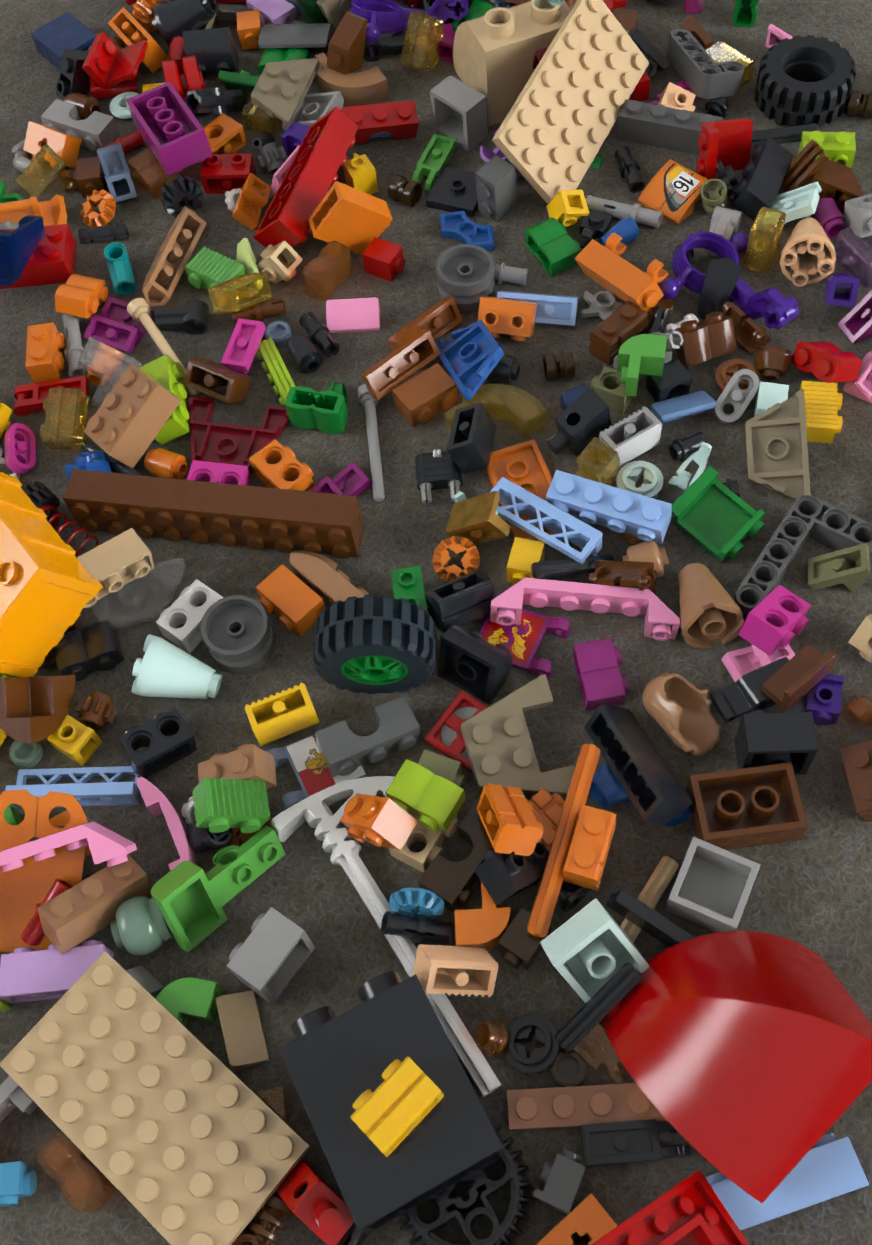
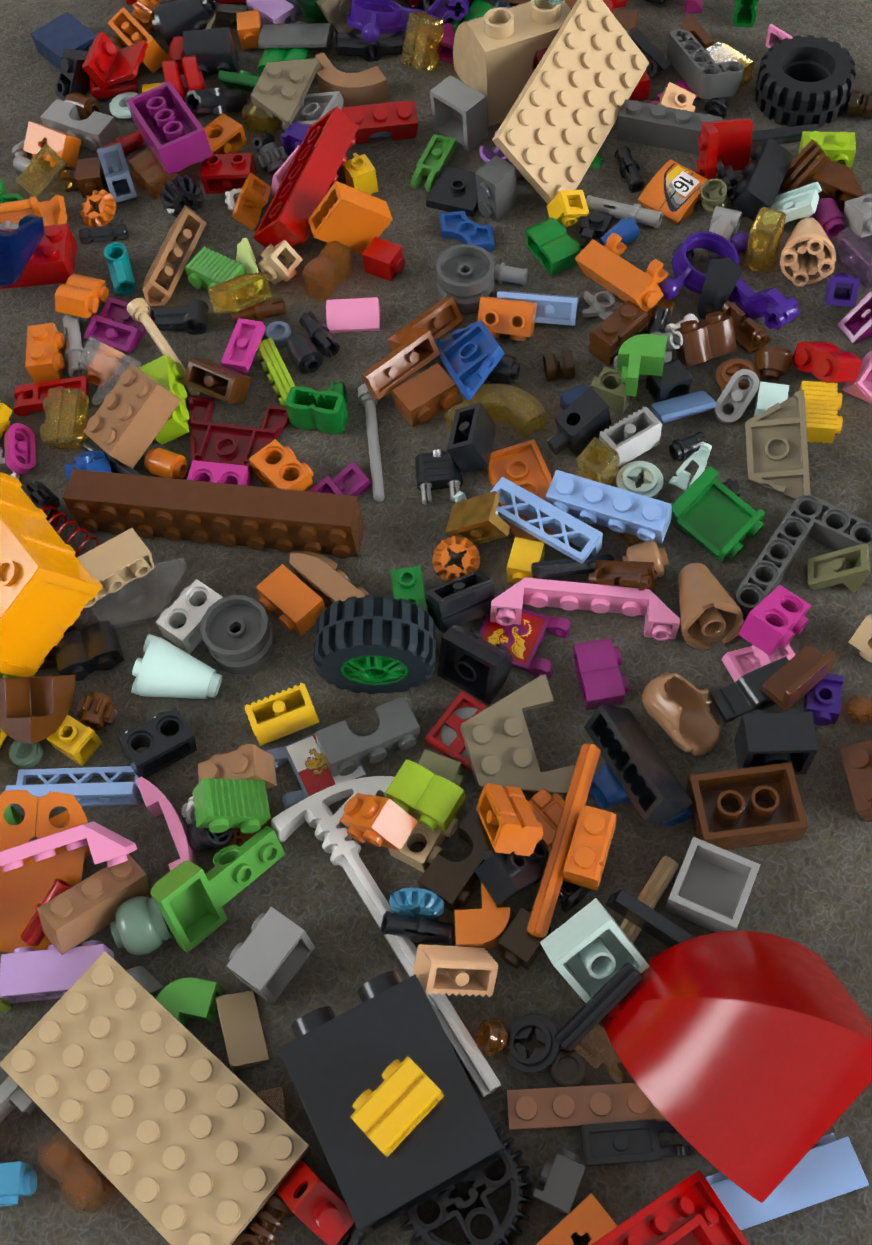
(348, 44): reddish brown slope -> none
(405, 190): dark brown wheel -> none

